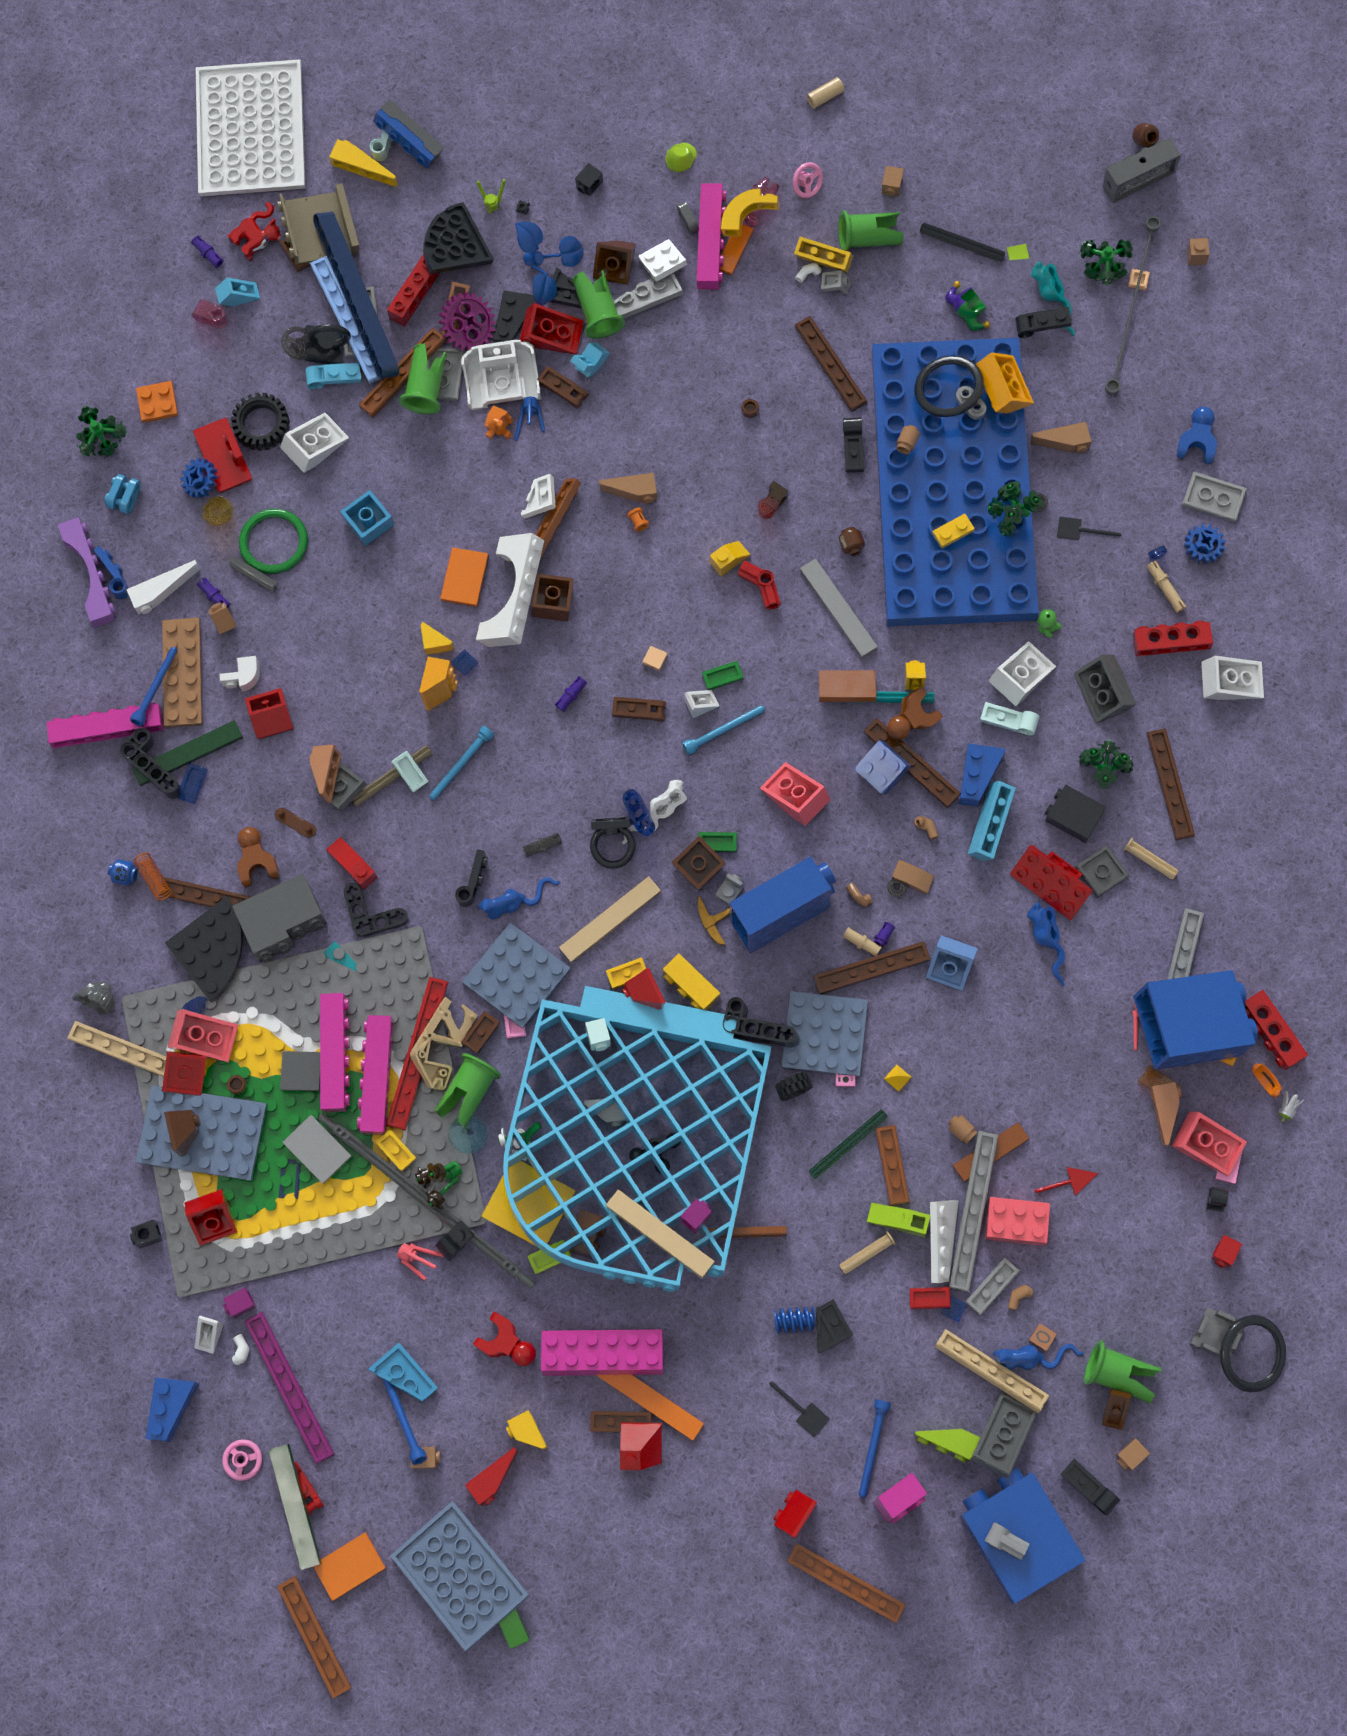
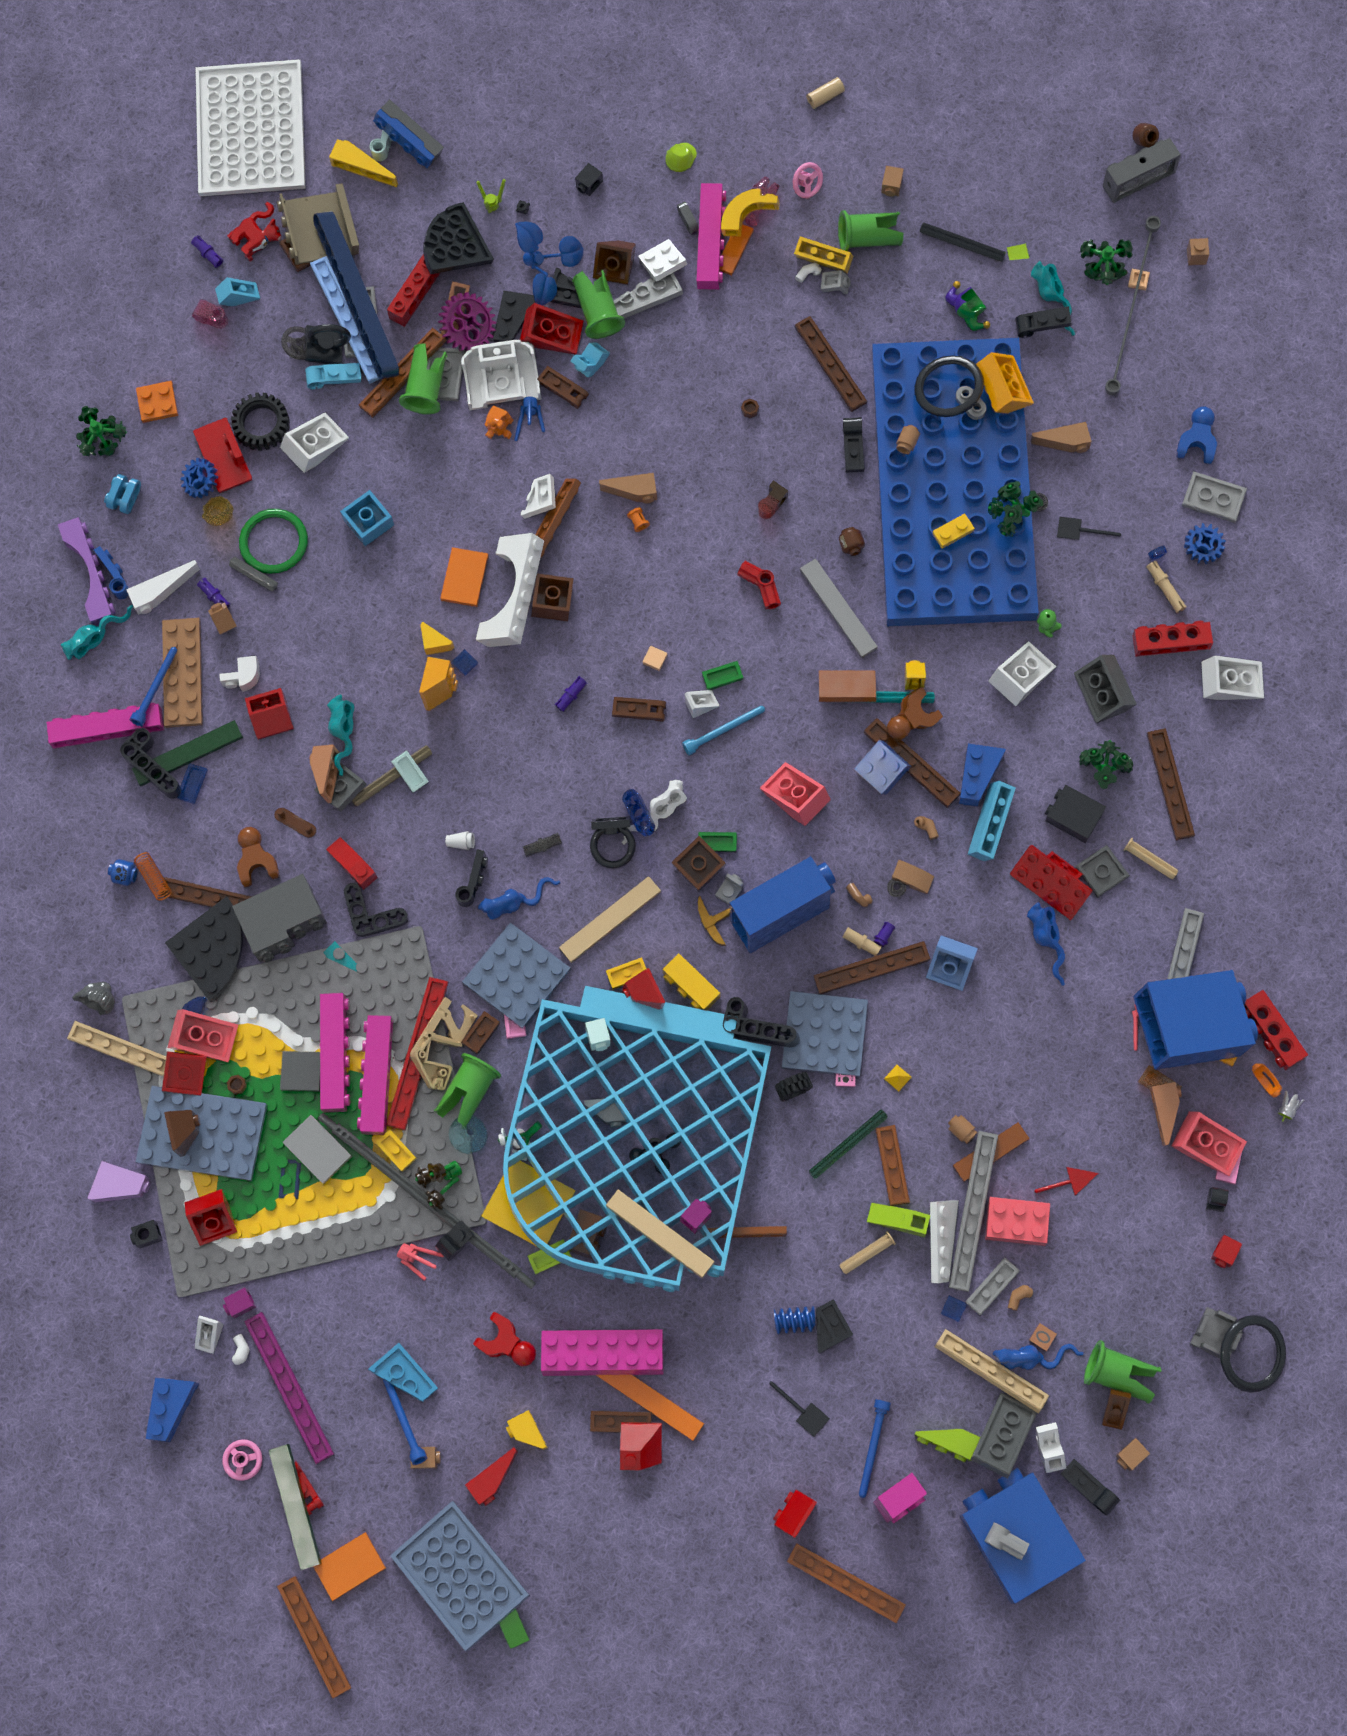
(90, 636): none -> teal animal
(117, 1184): none -> lavender slope
(341, 726): none -> teal animal
(461, 840): none -> white cone
(484, 735): dark azure piece -> none
(728, 557): yellow slope -> none
(930, 1298): red tile -> none
(1010, 719): light aqua plate -> none
(1050, 1448): none -> white brick

